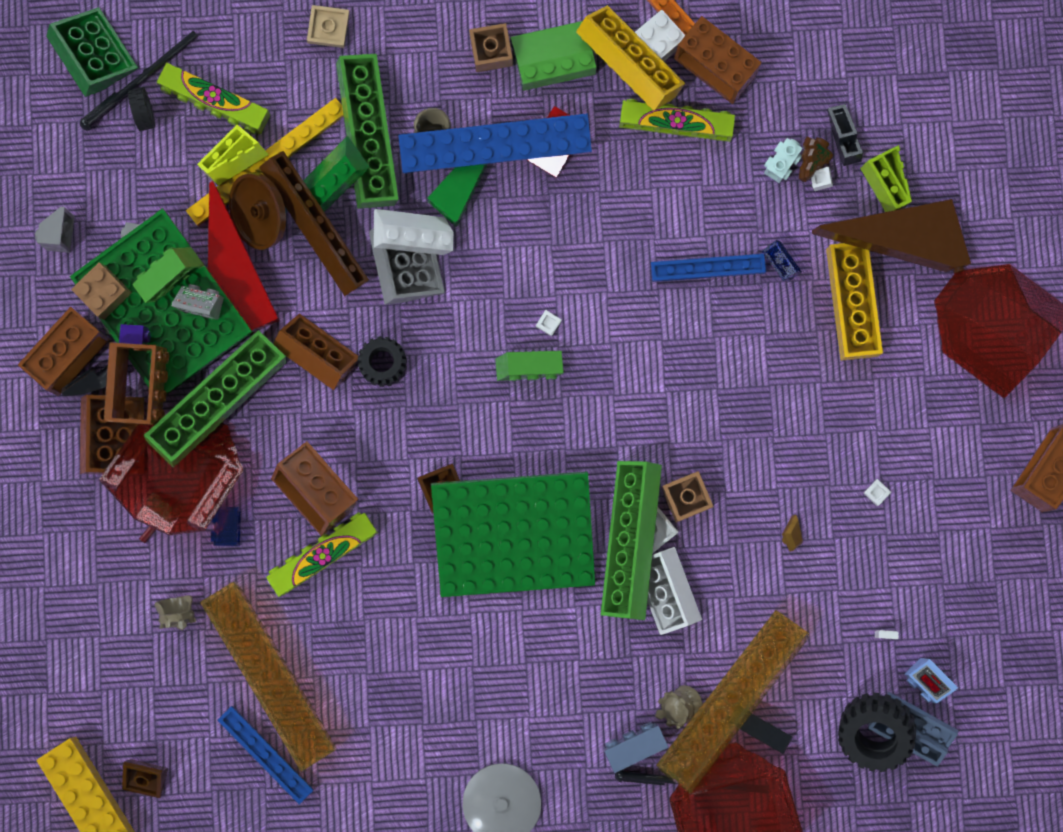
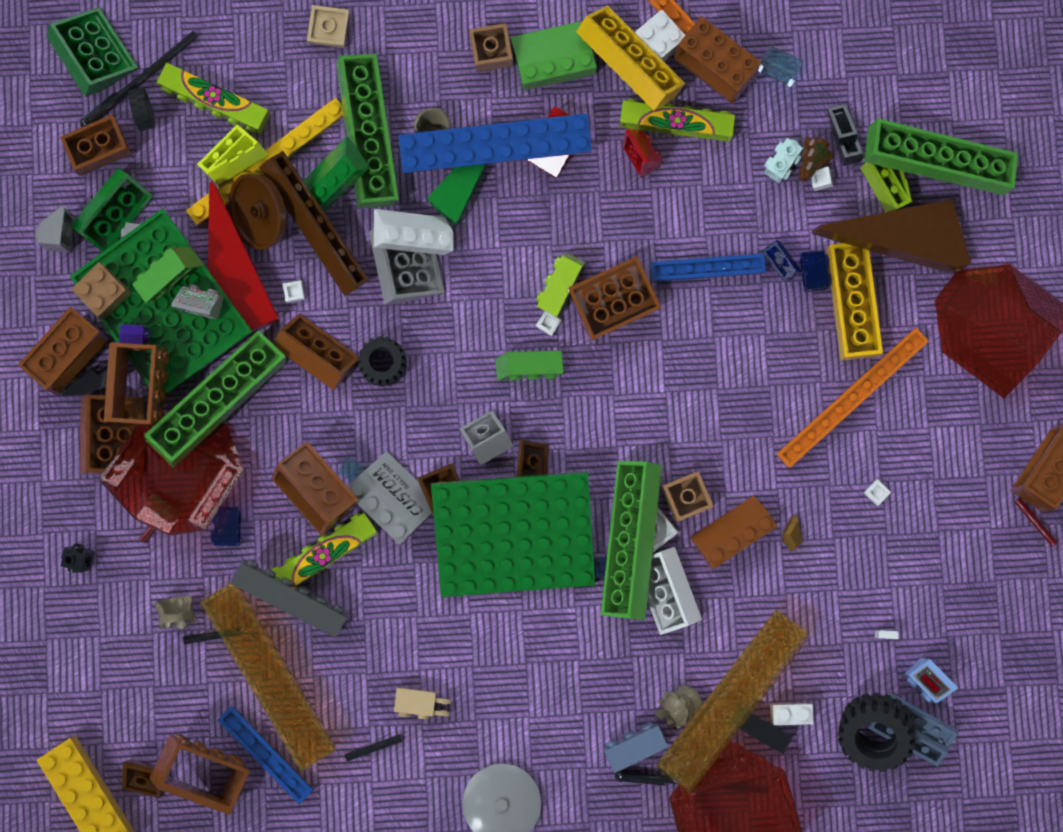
(77, 558): none -> black brick
(95, 145): none -> dark orange brick
(113, 205): none -> green slope
(201, 637): none -> black bar
(231, 791): none -> dark orange hose
(288, 597): none -> dark grey brick
(293, 291): none -> white tile
(351, 469): none -> clear light blue plate
(373, 748): none -> black bar
(391, 498): none -> light grey slope
(419, 703): none -> tan hinge
(486, 437): none -> light grey slope
(532, 458): none -> reddish brown slope
(564, 276): none -> lime wedge
(600, 567): none -> dark blue tile
(614, 298): none -> dark orange slope
(640, 151): none -> red slope
(733, 532): none -> dark orange slope
(780, 65): none -> clear light blue slope
(791, 714): none -> white brick
(814, 271): none -> clear blue brick
(852, 398): none -> orange plate
(941, 157): none -> bright green brick
(1036, 522): none -> dark red bar

